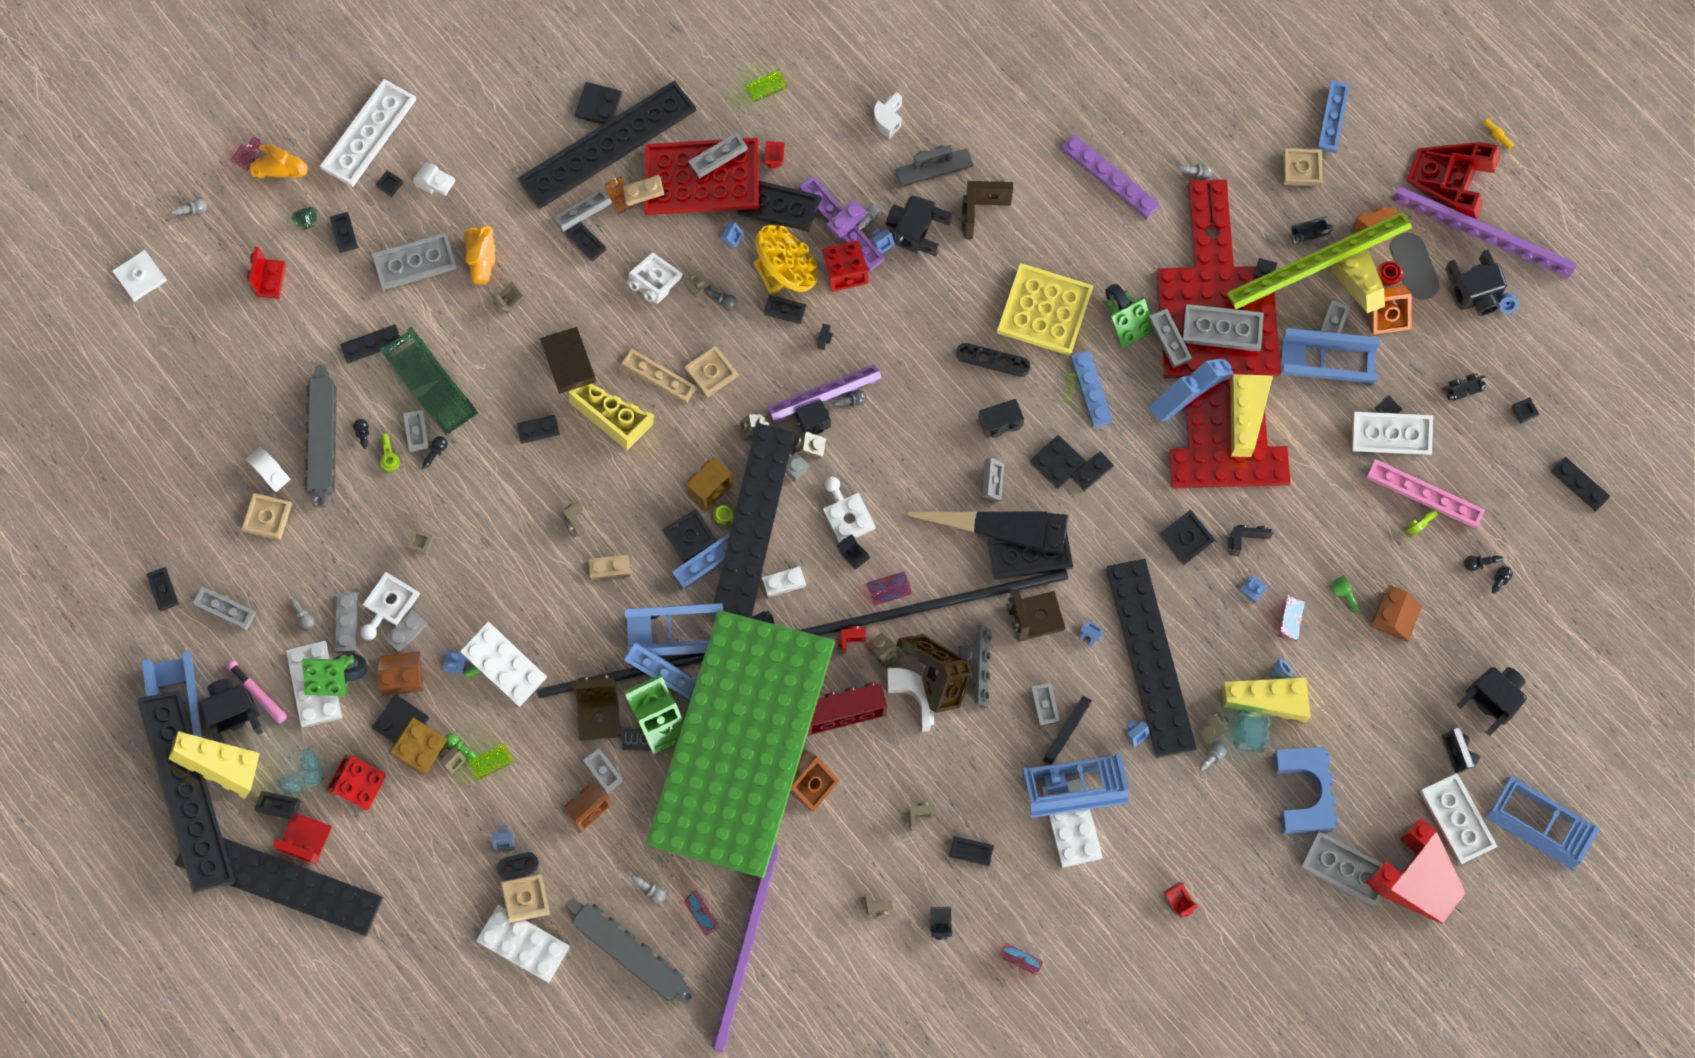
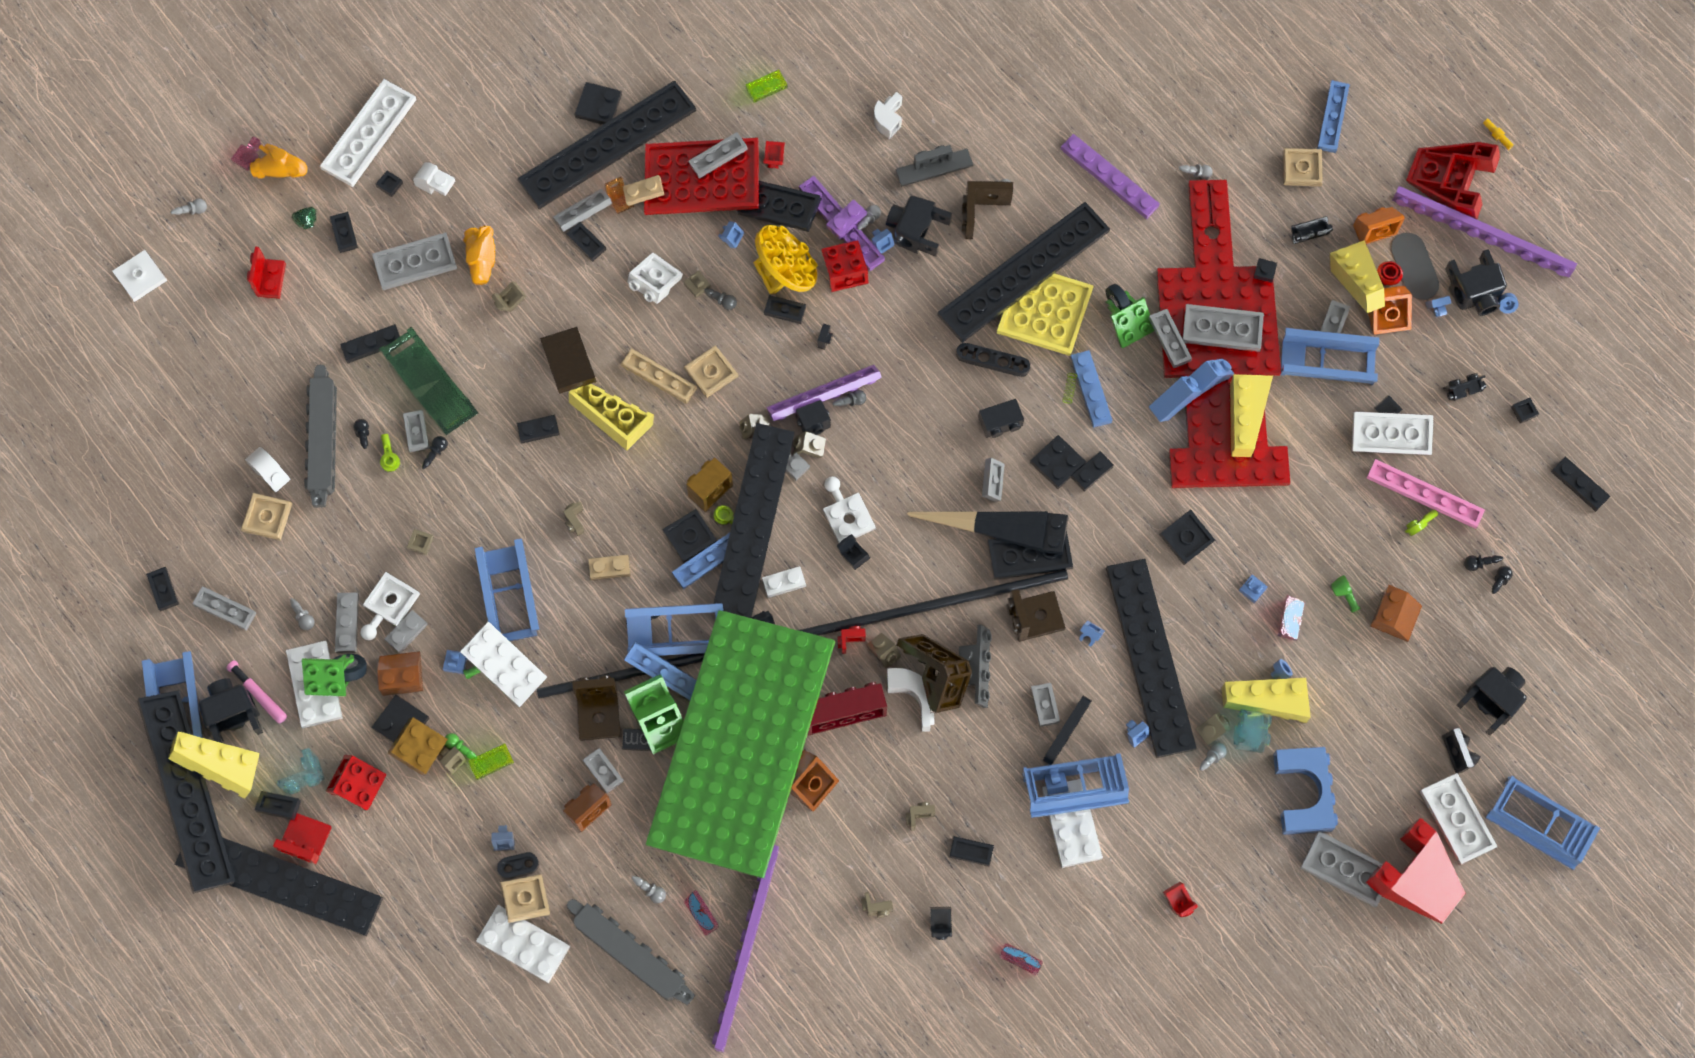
(504, 561): none -> medium blue piece
(889, 588): clear pink slope -> none
(1023, 272): none -> black plate
(1235, 541): black bracket -> none
(1319, 260): lime plate -> none
(1438, 305): none -> medium blue tile

